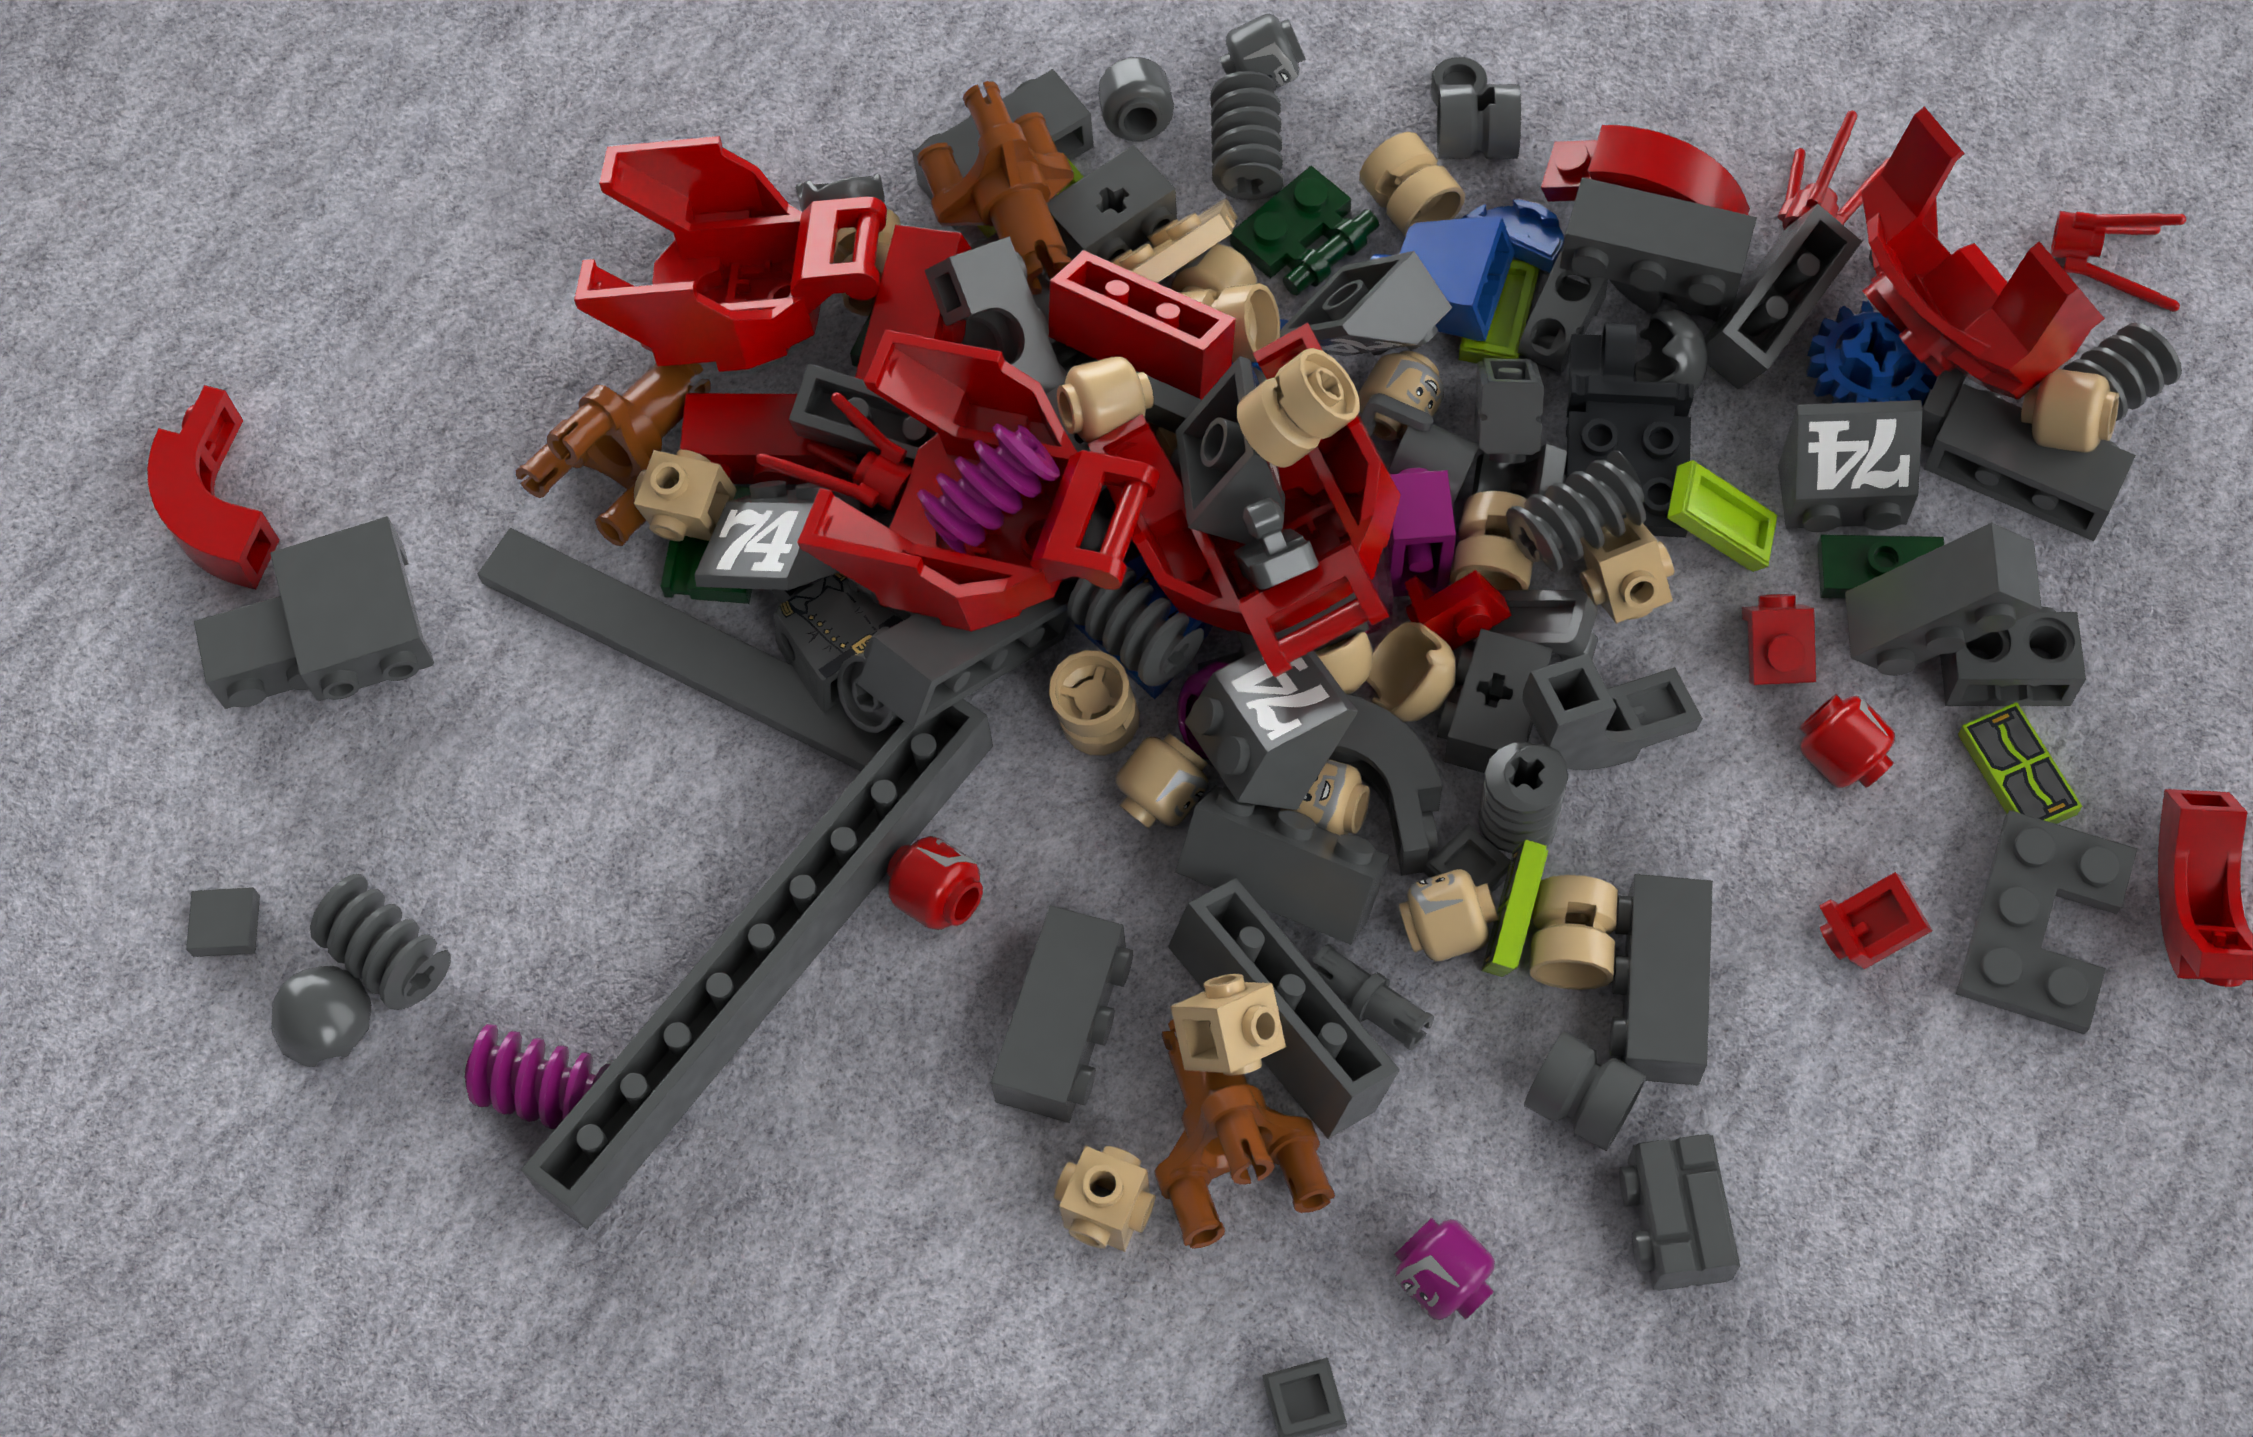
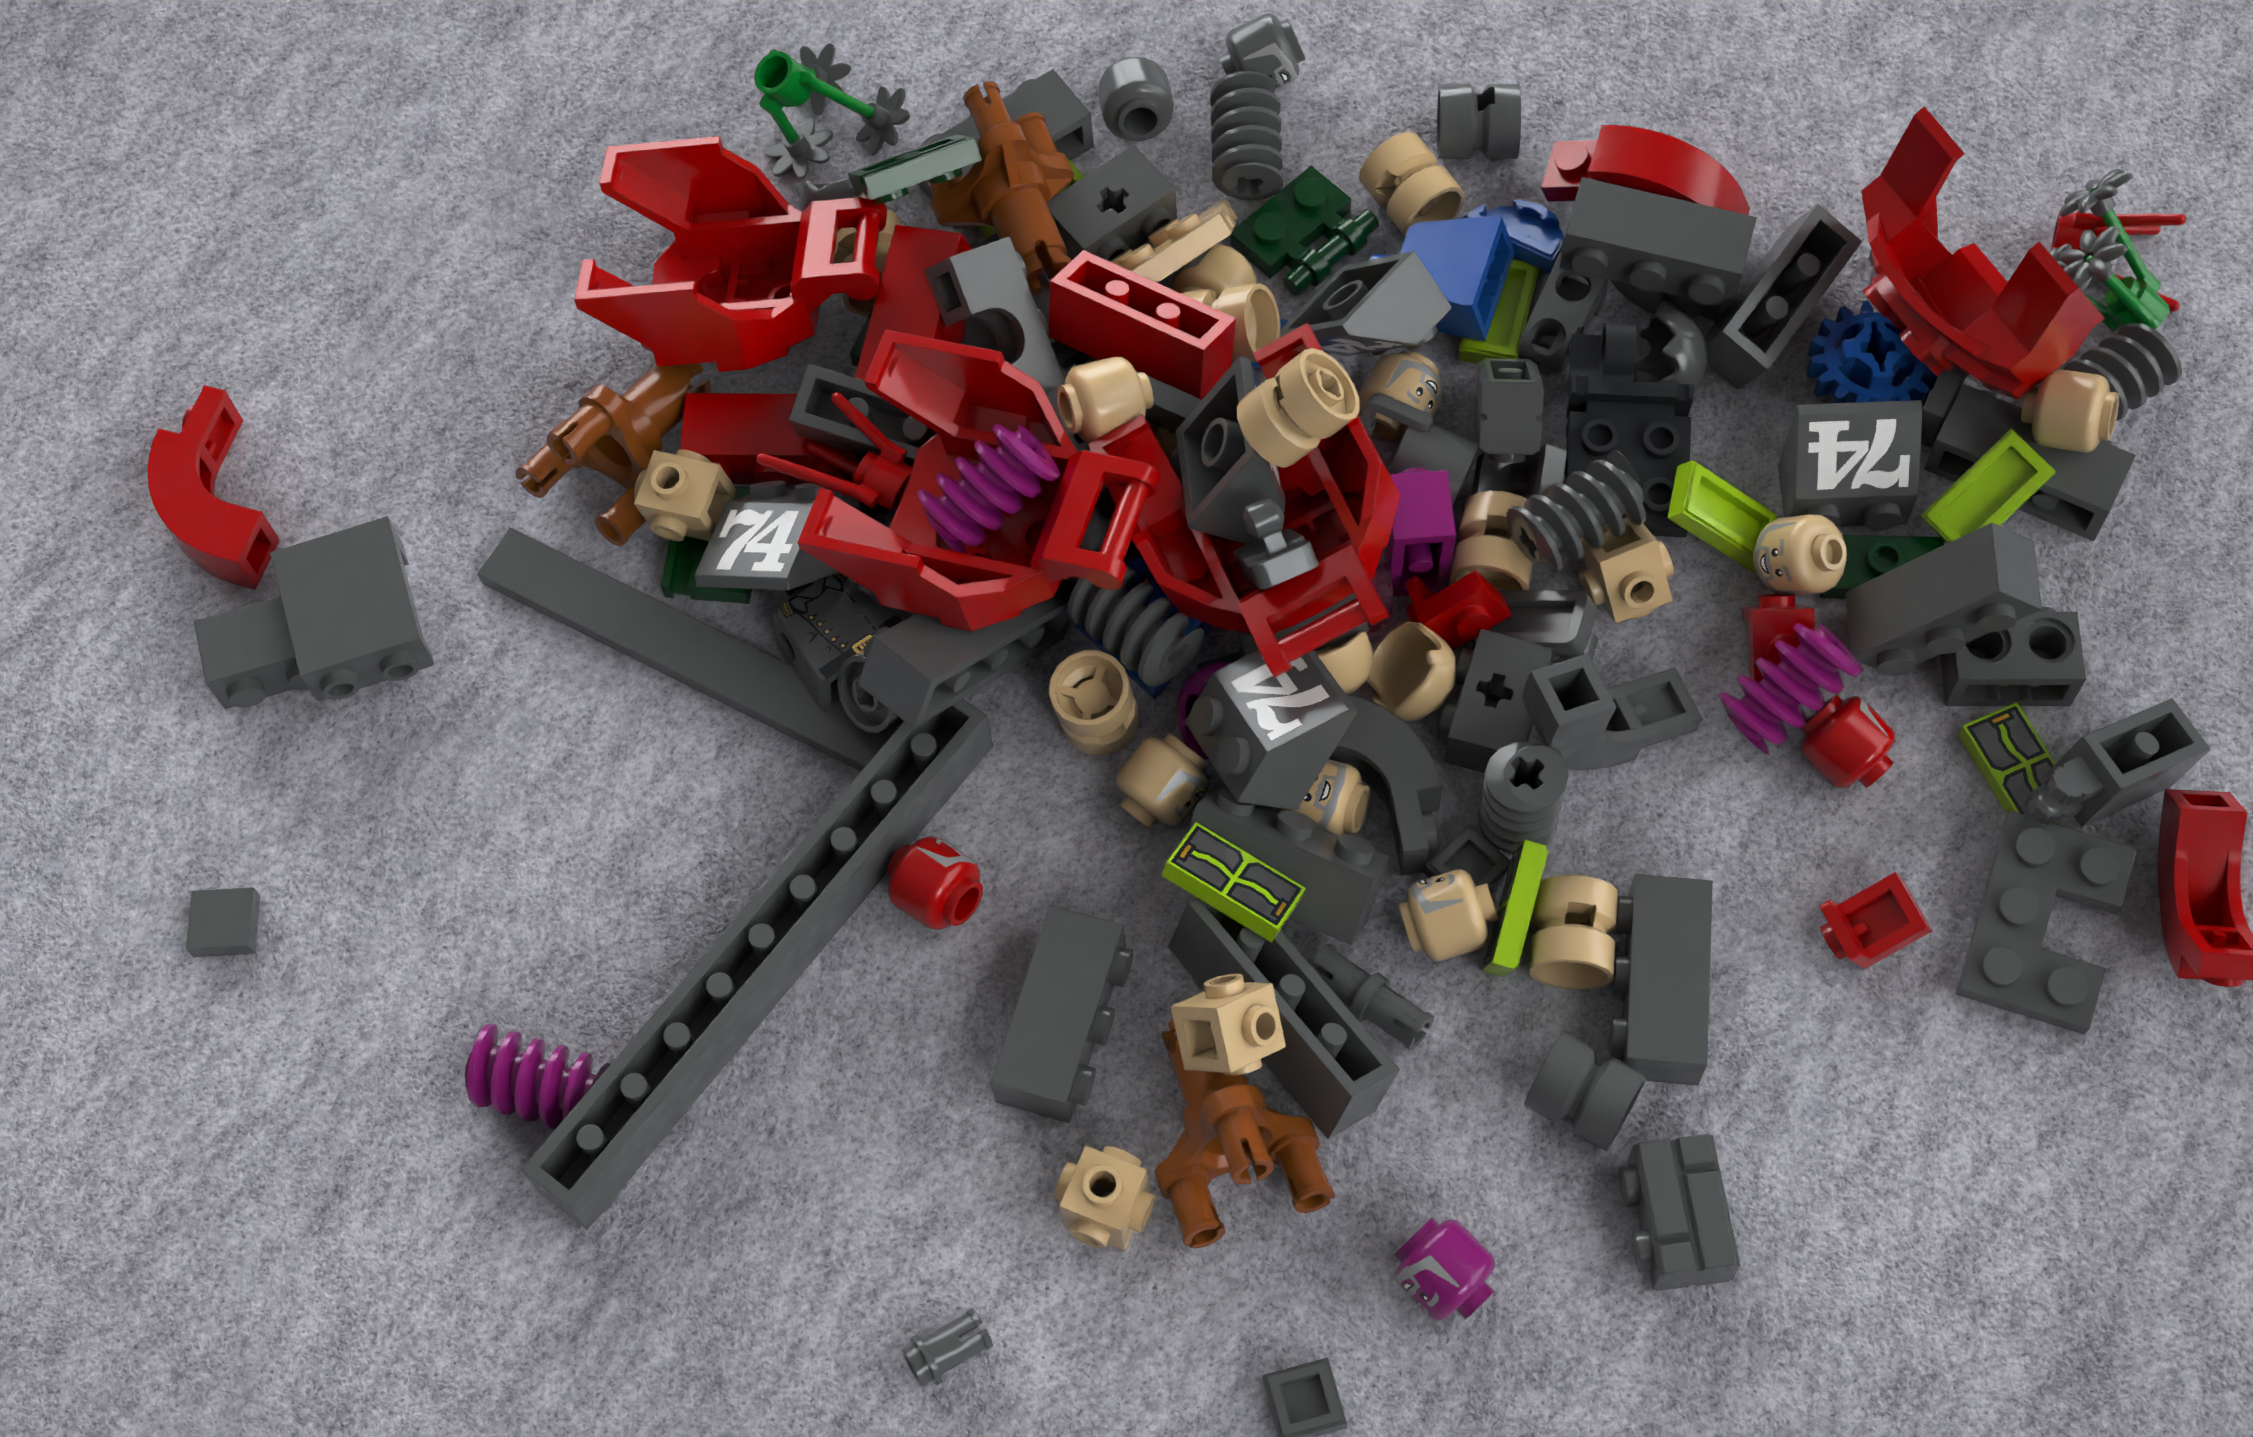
(320, 1014): dark grey hair -> none
(378, 944): dark grey piece -> none
(792, 84): none -> plant
(932, 162): none -> plate
(943, 1350): none -> dark grey pin
(1233, 882): none -> tile
(1458, 71): dark grey tile -> none
(1789, 685): none -> magenta piece
(1800, 555): none -> tan head
(1801, 201): red plant -> none
(1989, 489): none -> lime tile
(2119, 766): none -> dark grey hinge
(2127, 298): none -> plant

